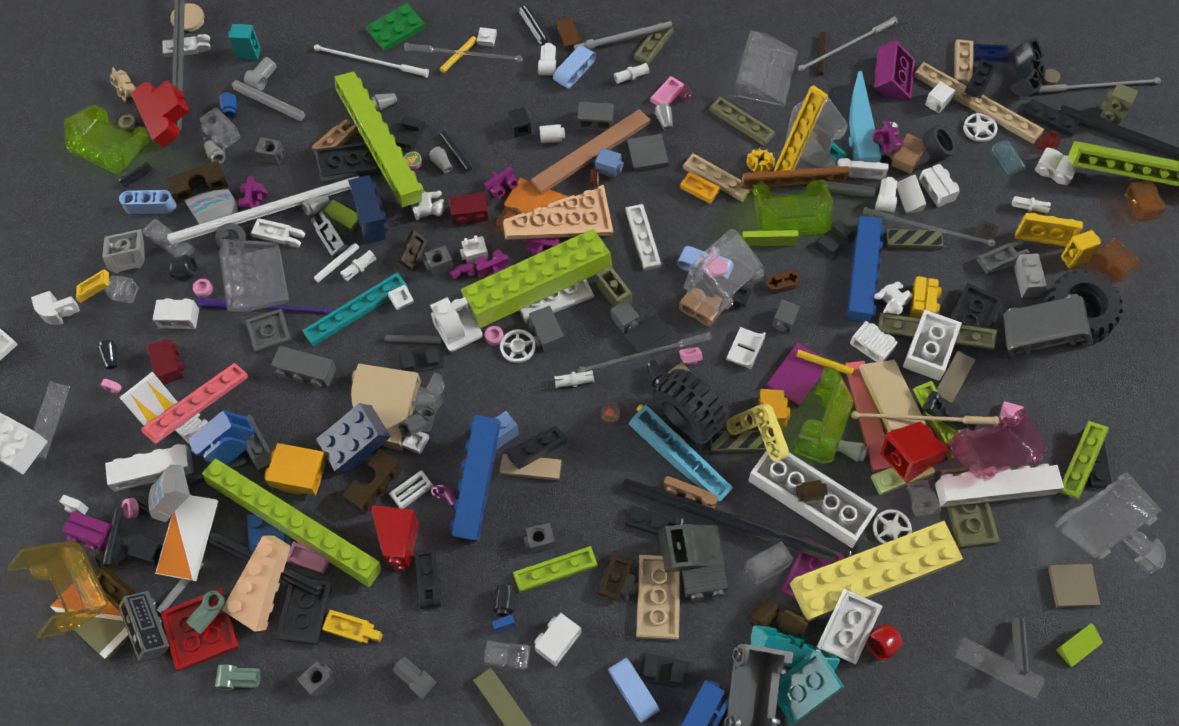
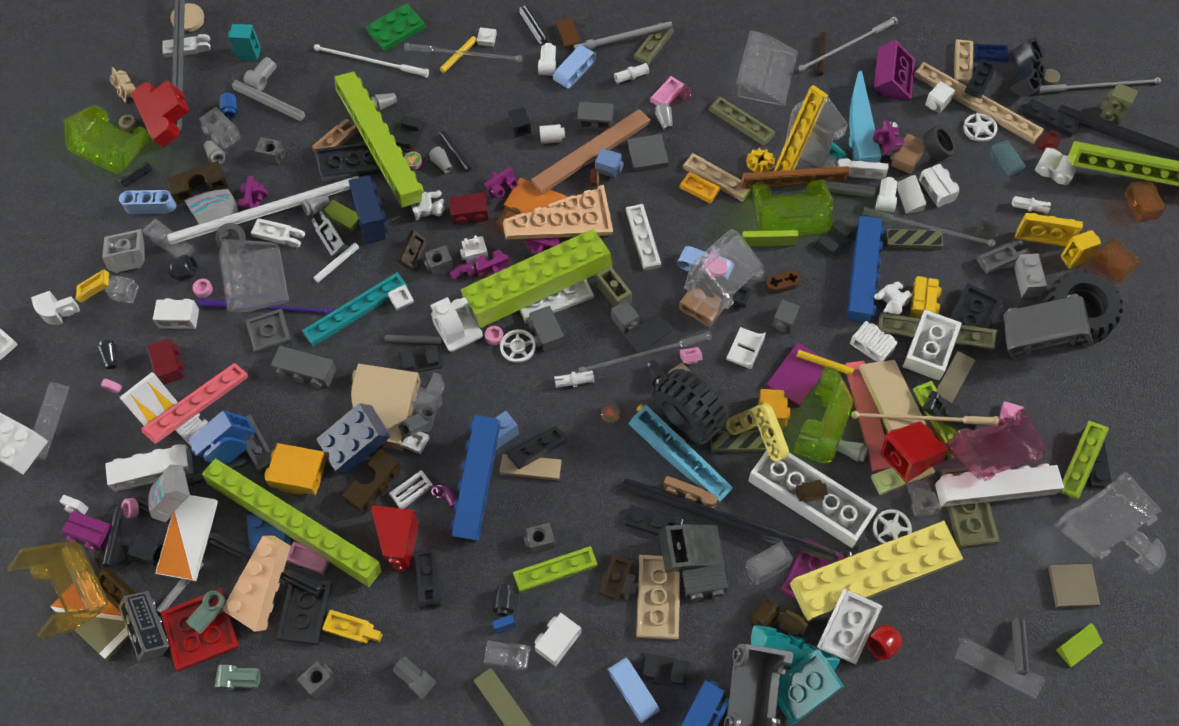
(358, 265): white pin -> none

